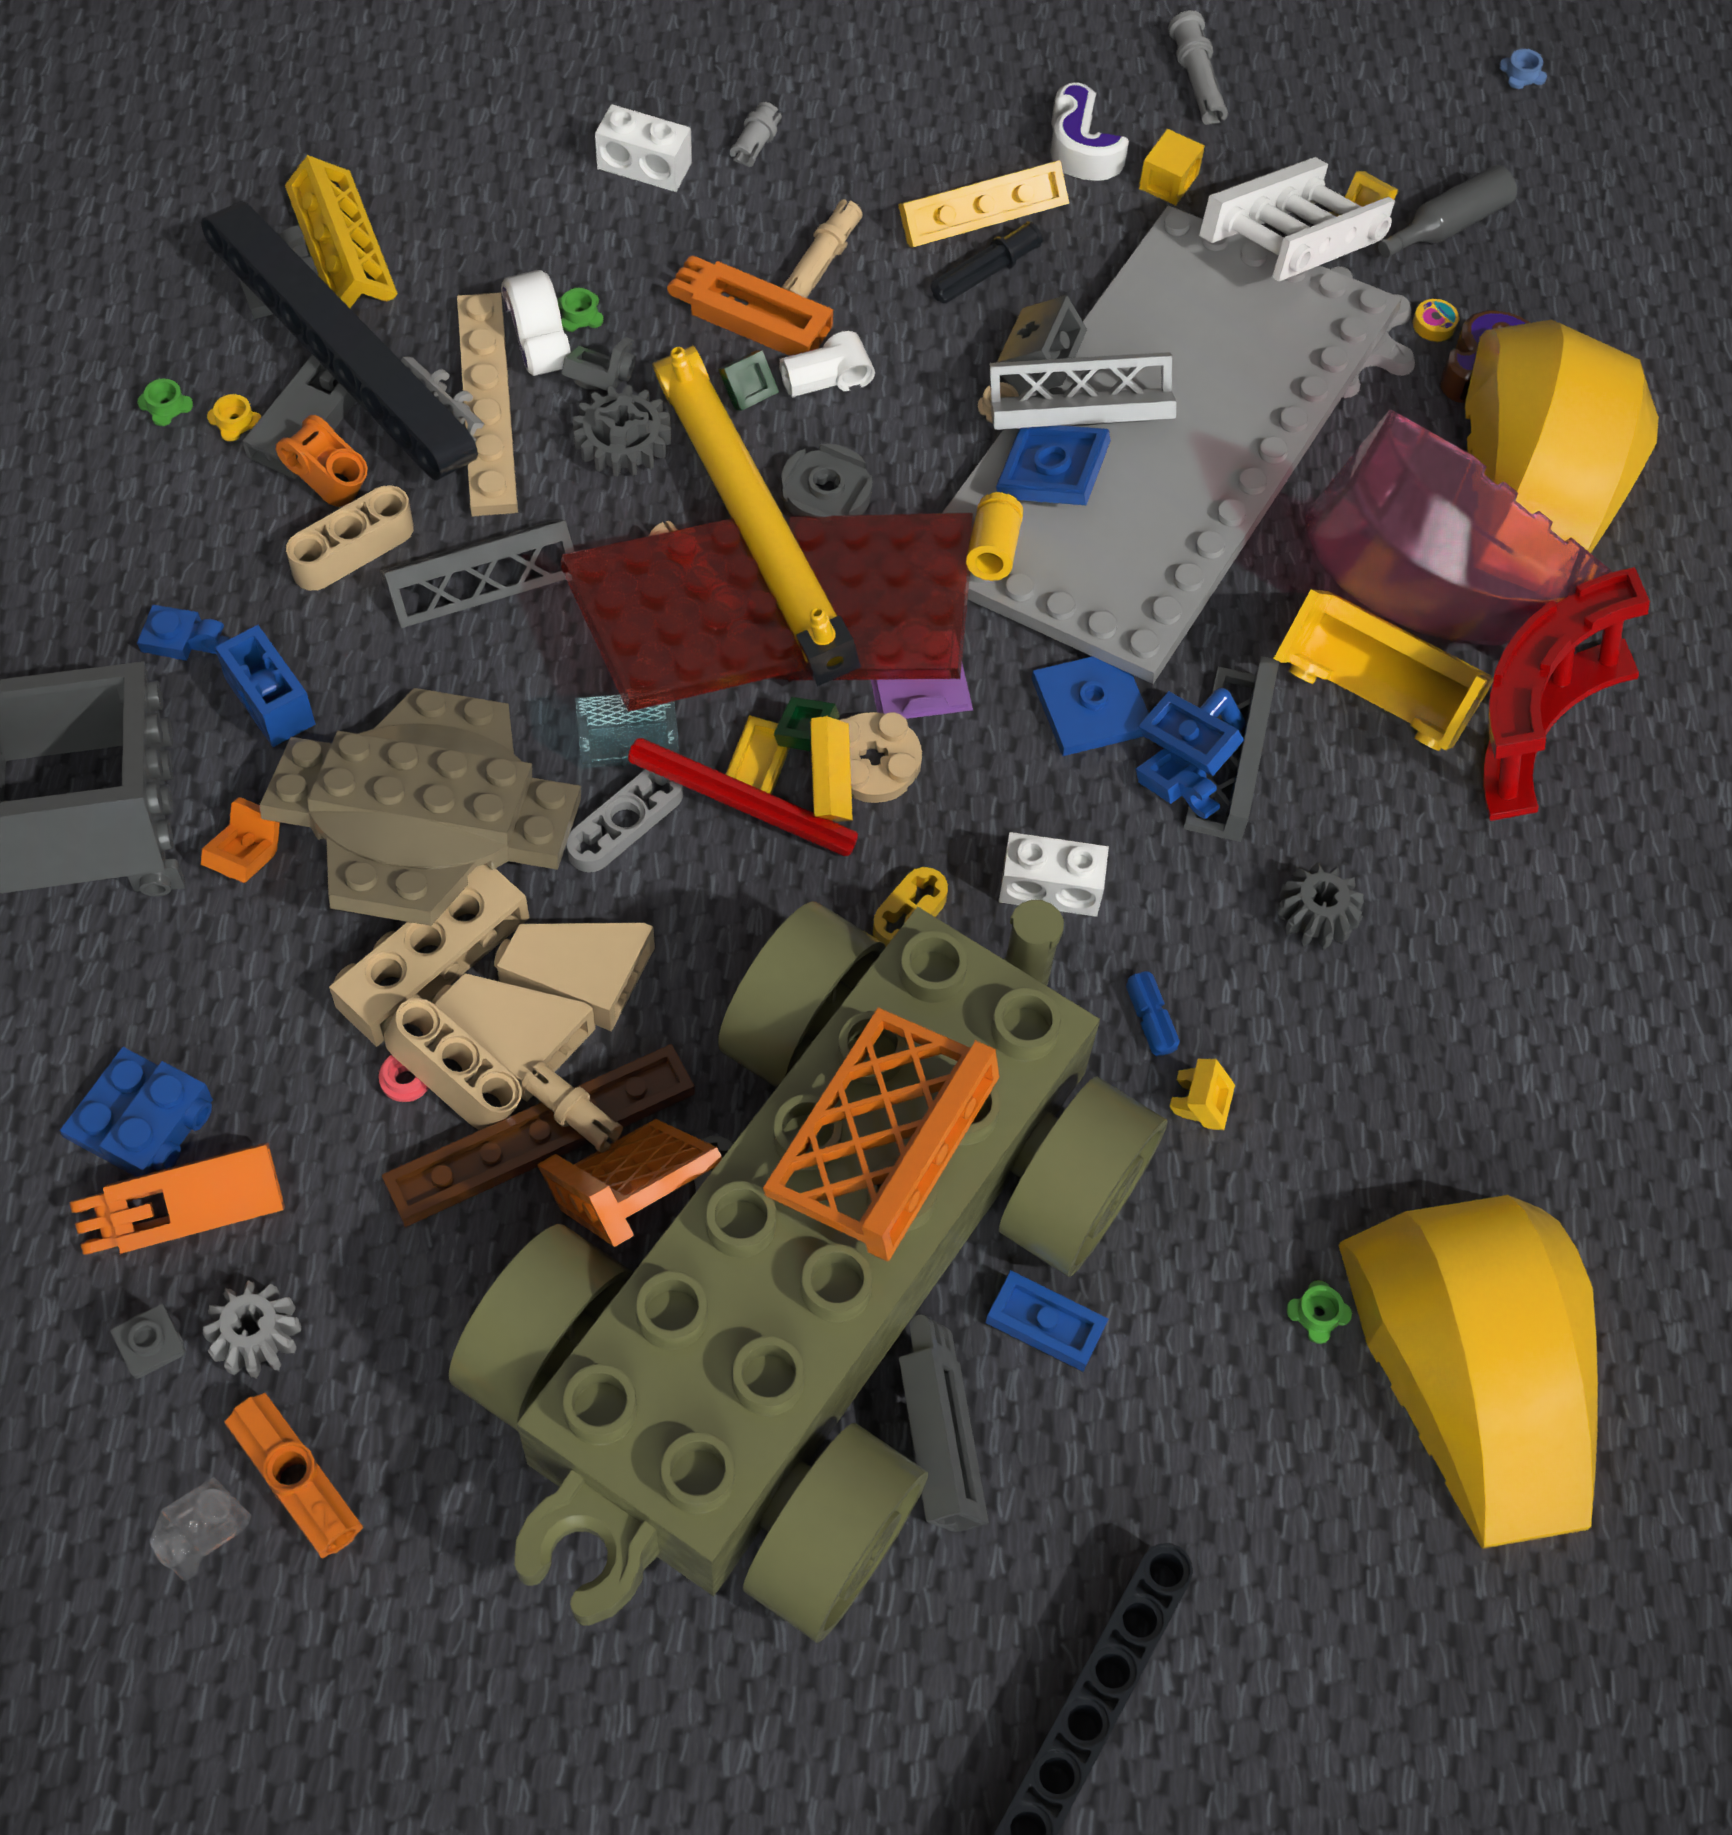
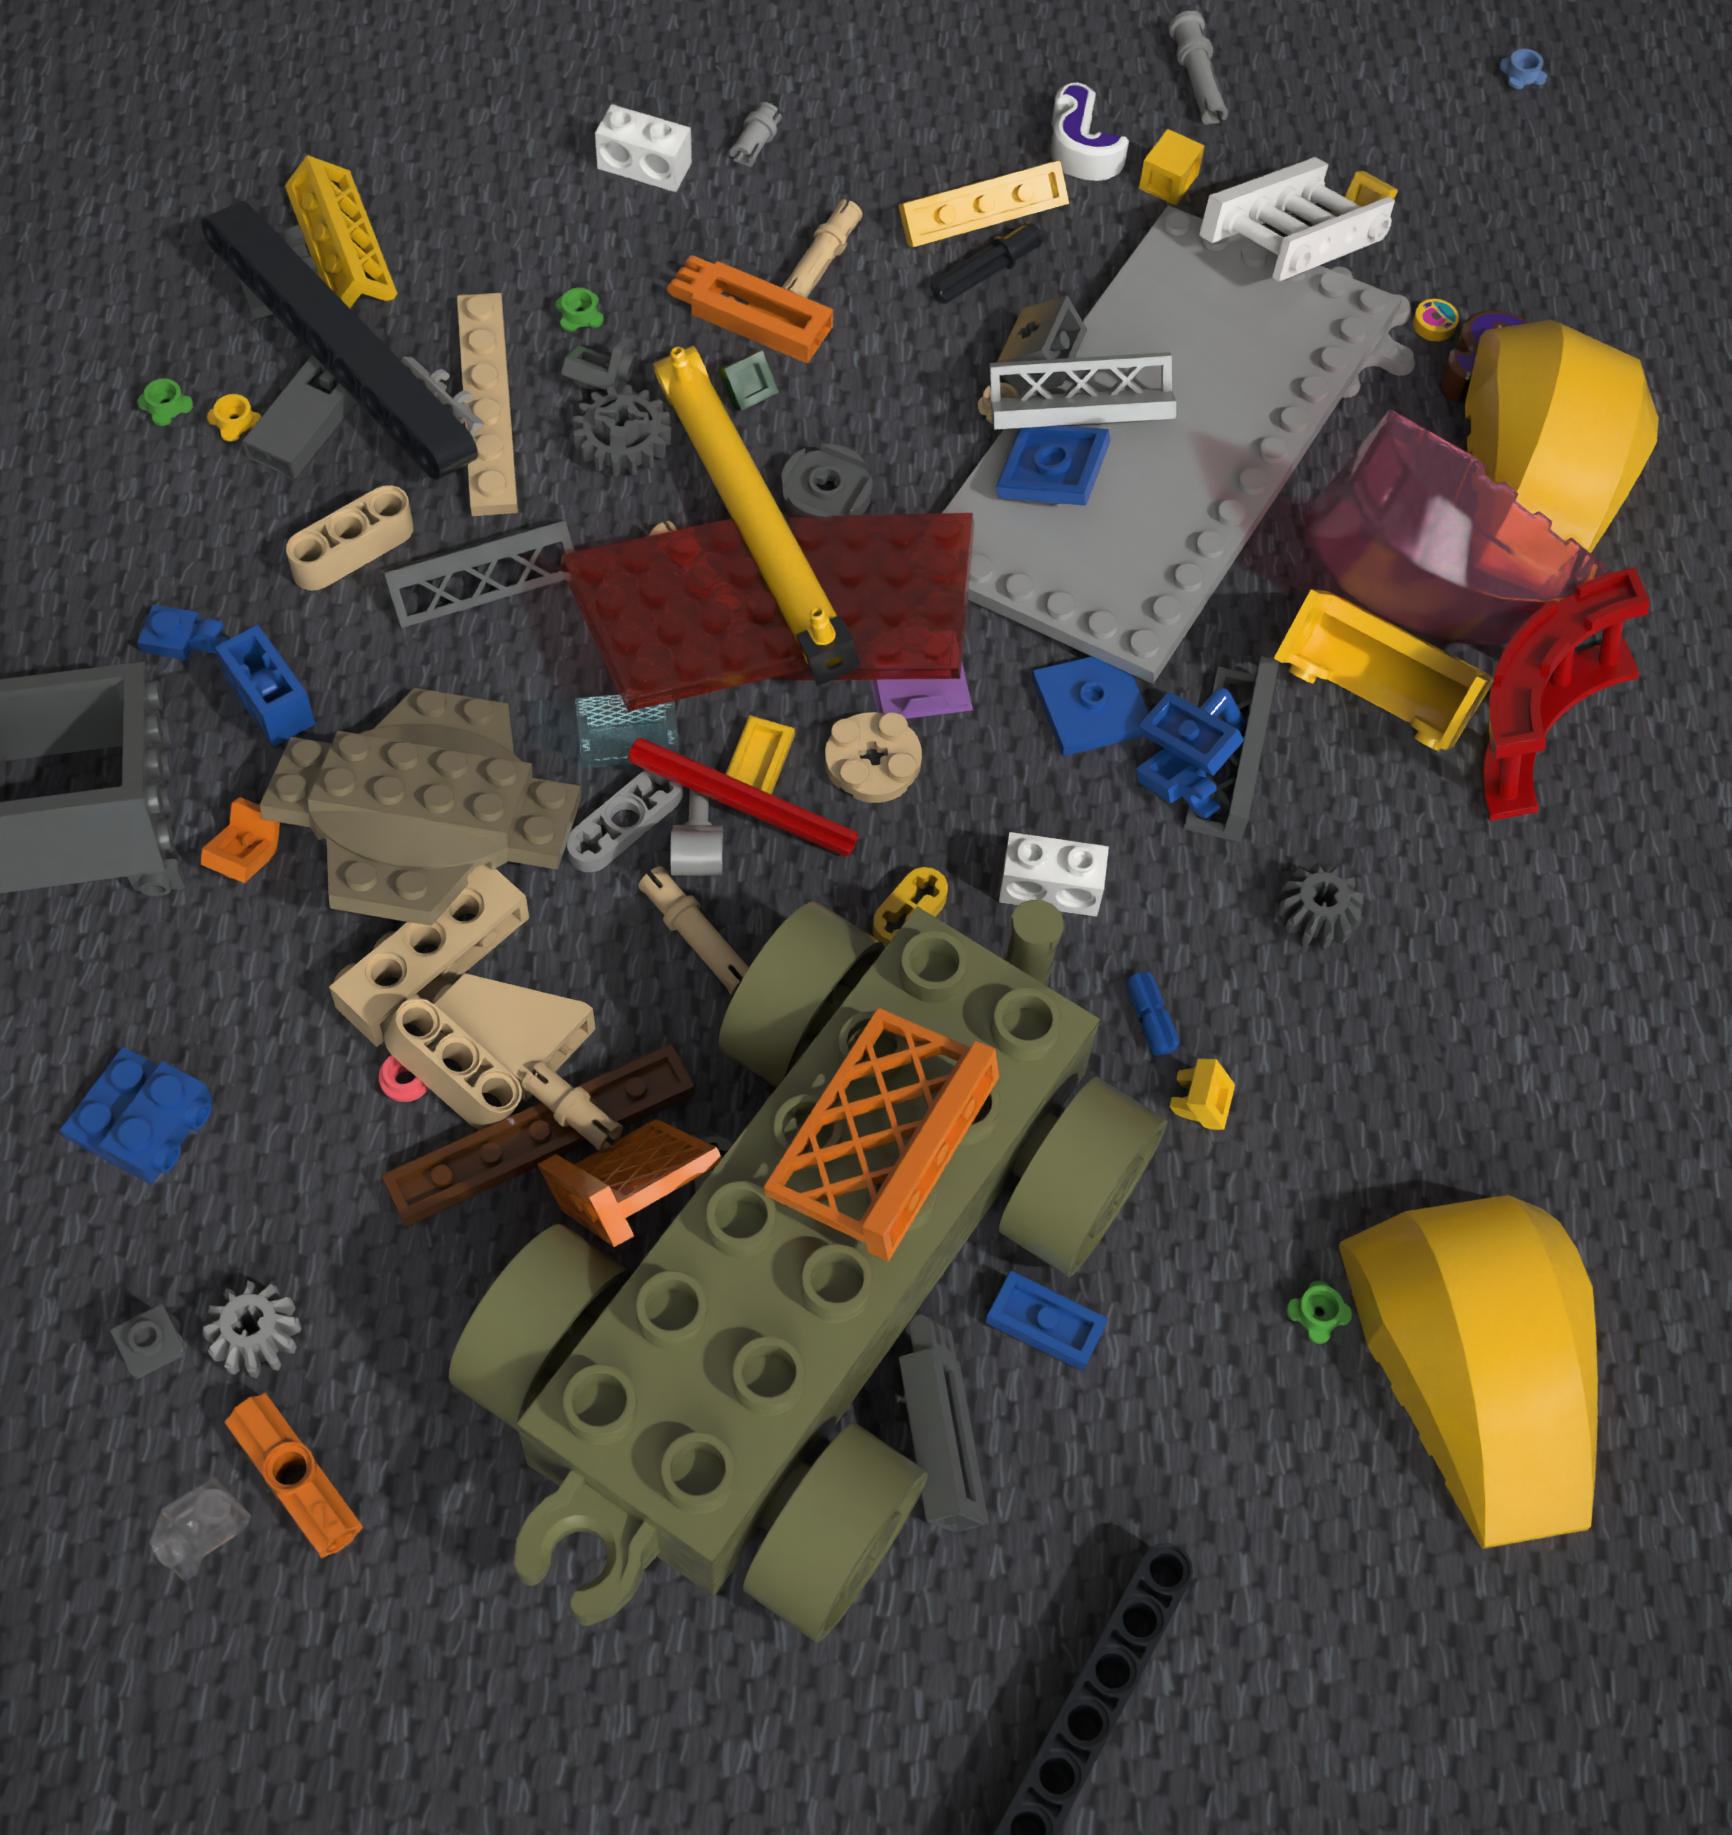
(196, 1196): orange hinge -> none
(321, 458): orange piece -> none
(536, 321): white animal -> none
(579, 962): tan slope -> none
(683, 914): none -> tan pin
(697, 843): none -> light grey beam
(794, 726): dark green plate -> none
(831, 769): yellow tile -> none
(839, 363): white piece -> none
(994, 536): yellow piece -> none
(1455, 210): dark grey piece -> none

